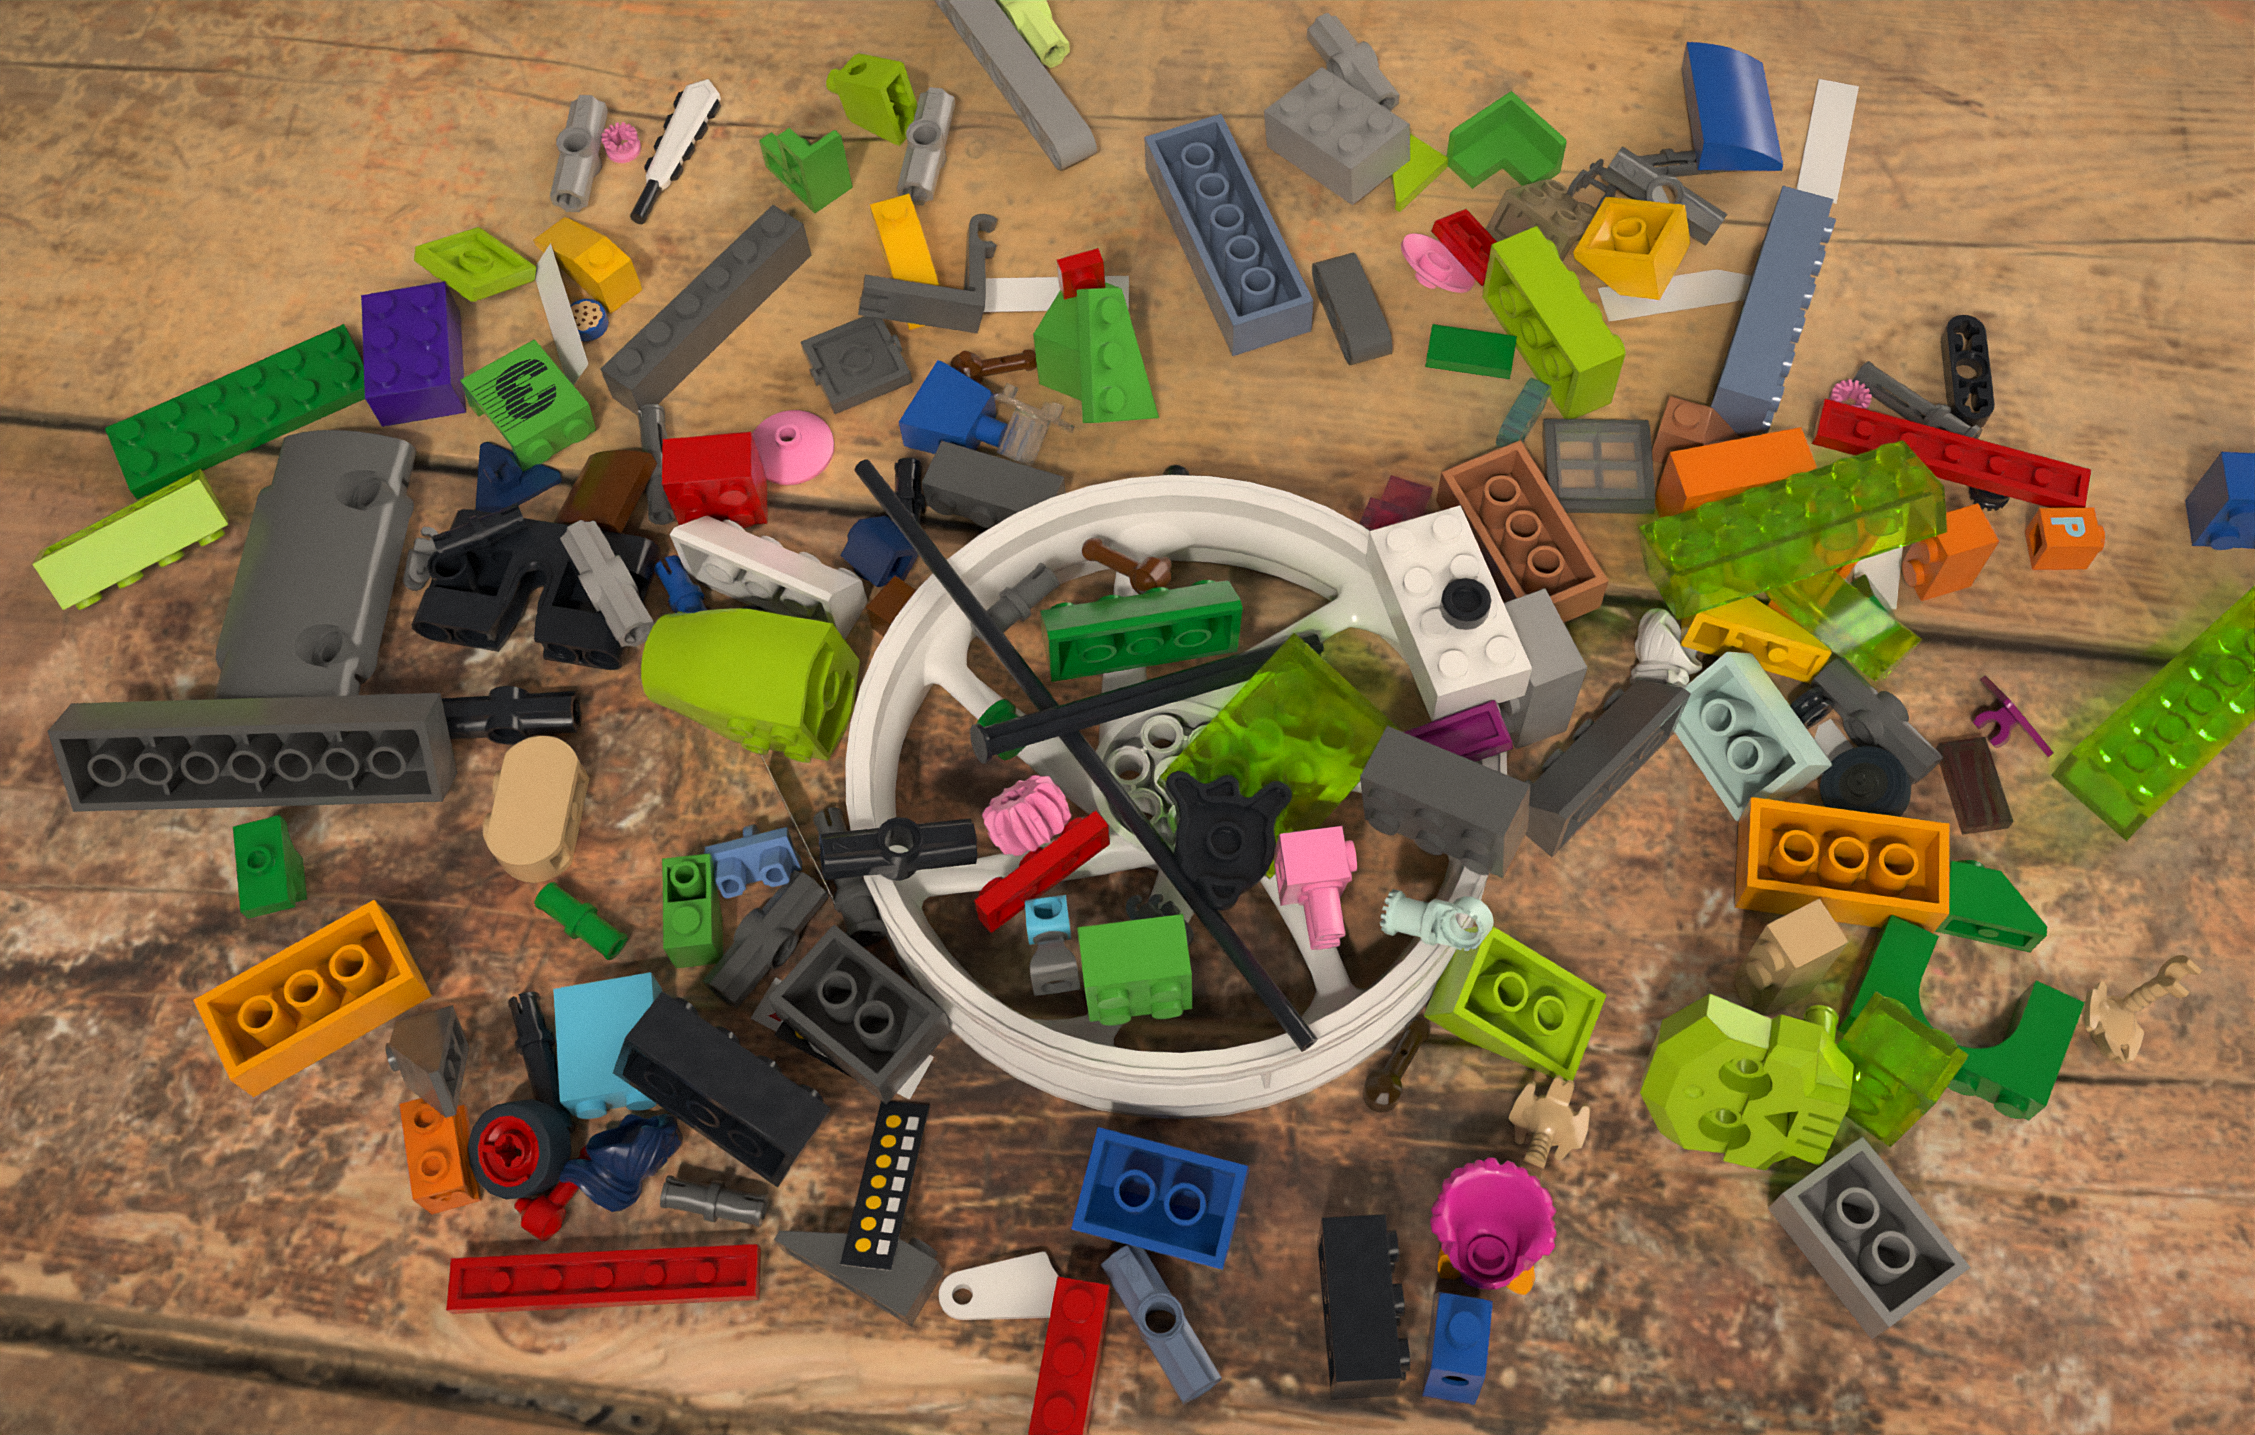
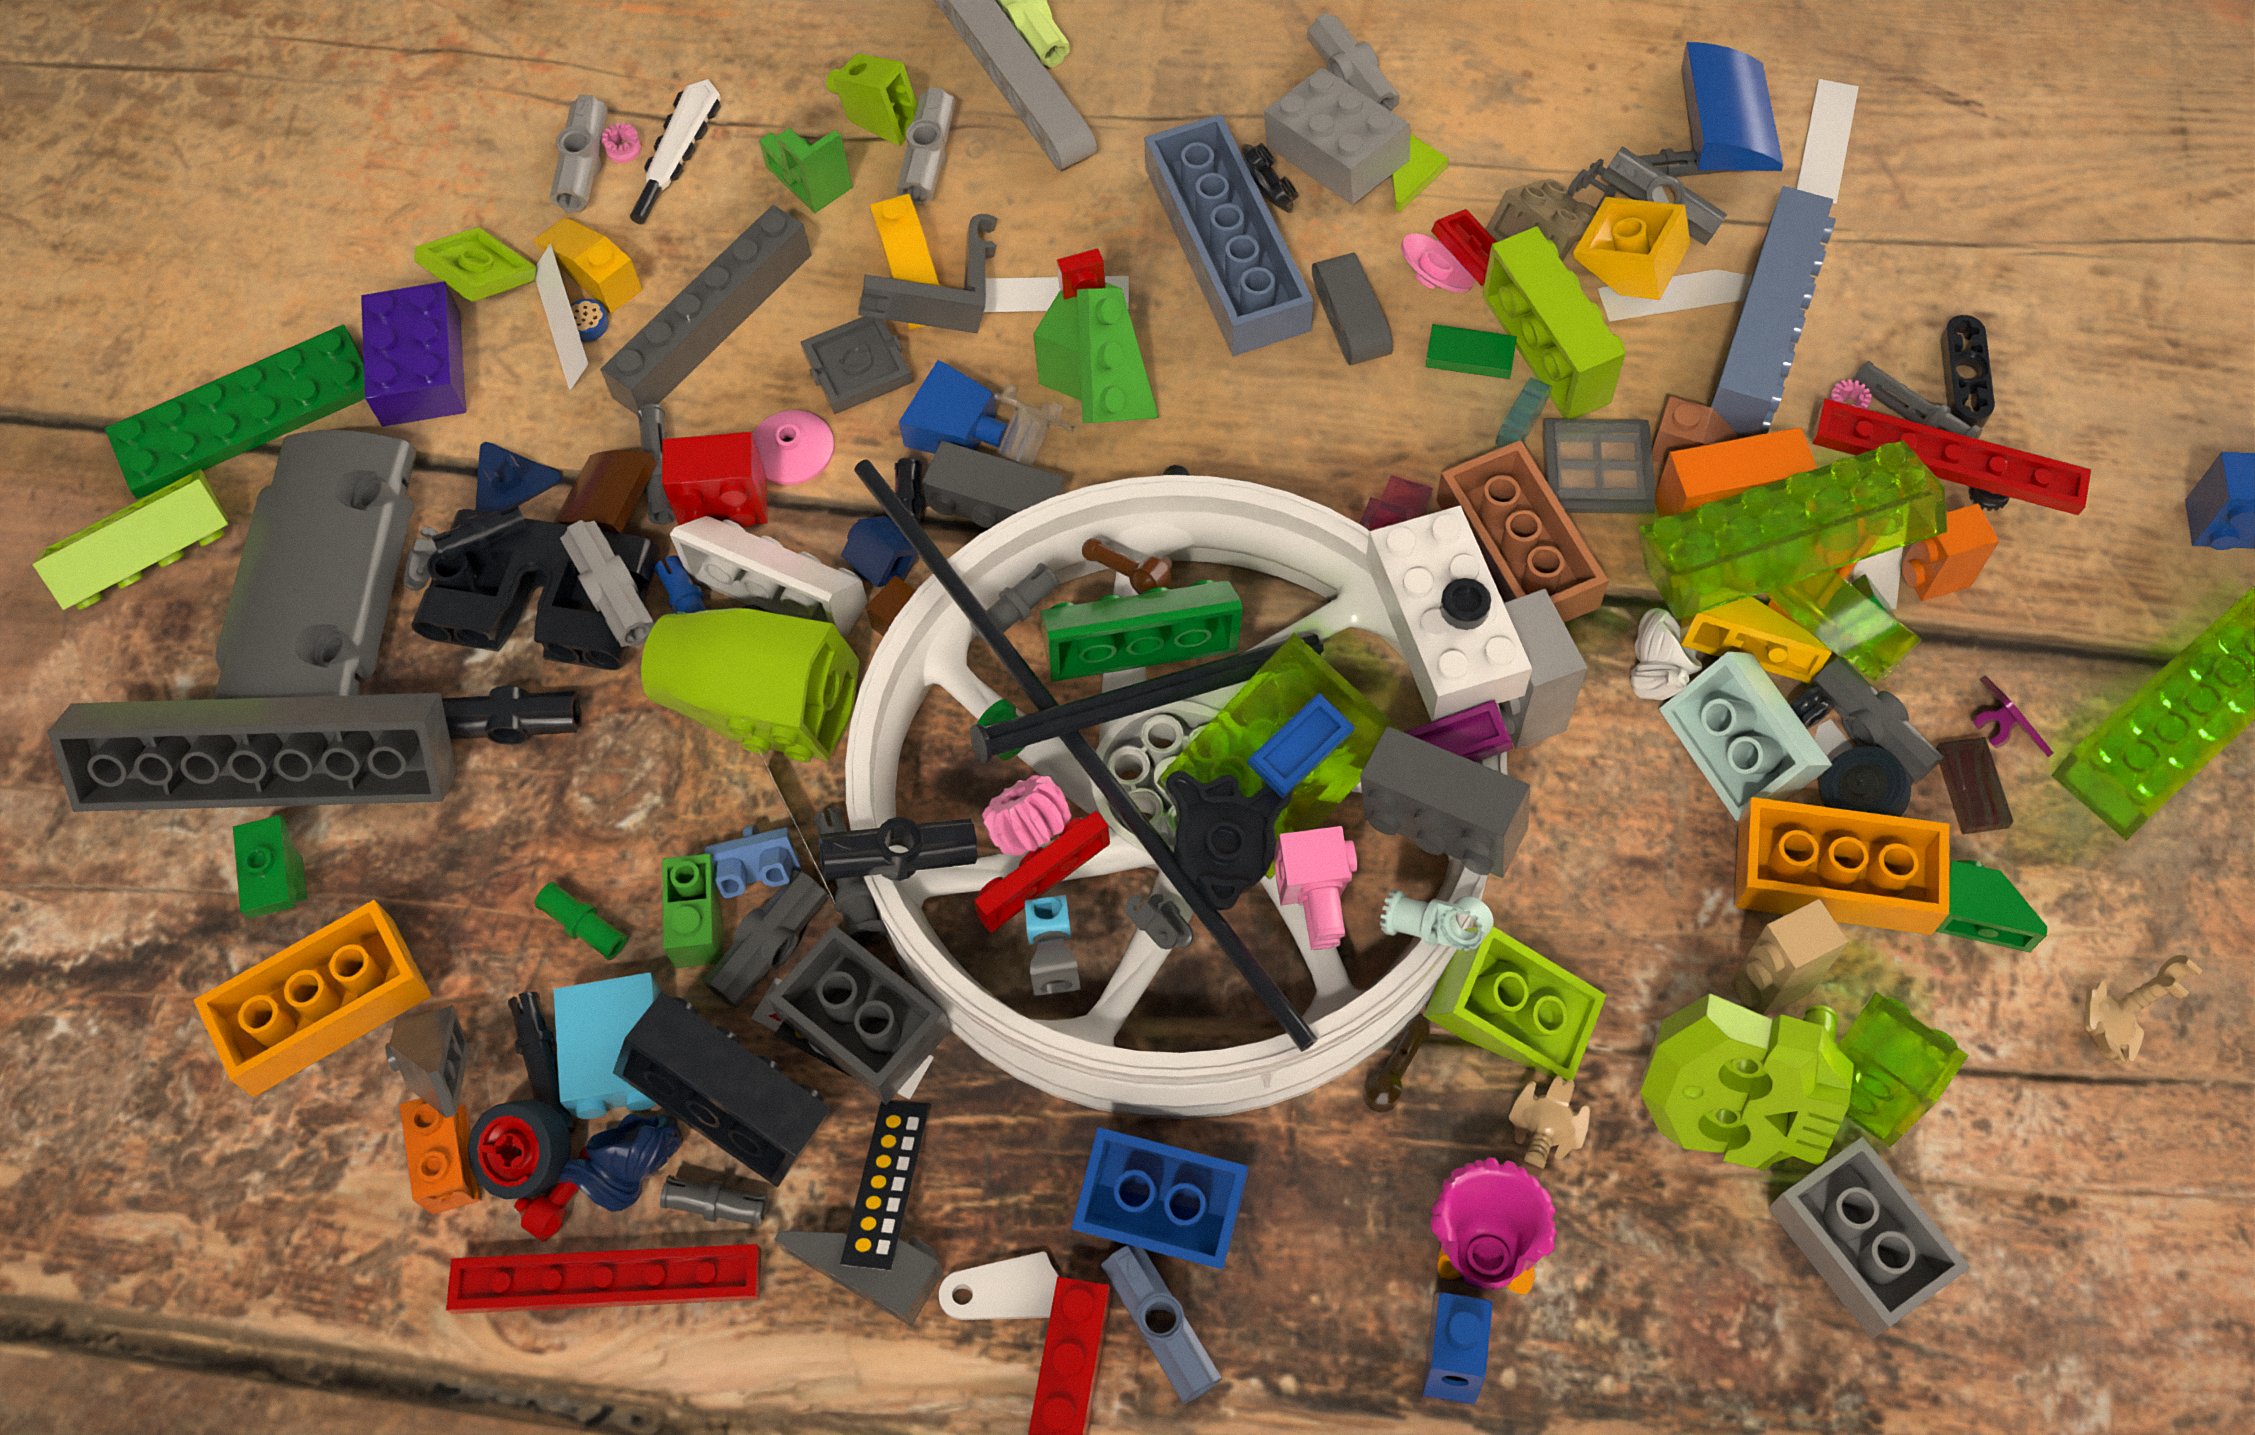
(530, 404): bright green panel -> none
(536, 809): tan brick -> none
(976, 369): reddish brown piece -> none
(1136, 969): bright green brick -> none
(1276, 190): none -> black dish
(1300, 745): none -> blue tile
(1361, 1307): black brick -> none
(1506, 138): bright green panel -> none
(1601, 760): dark grey slope -> none
(2011, 1075): green arch -> none
(2064, 538): orange brick -> none

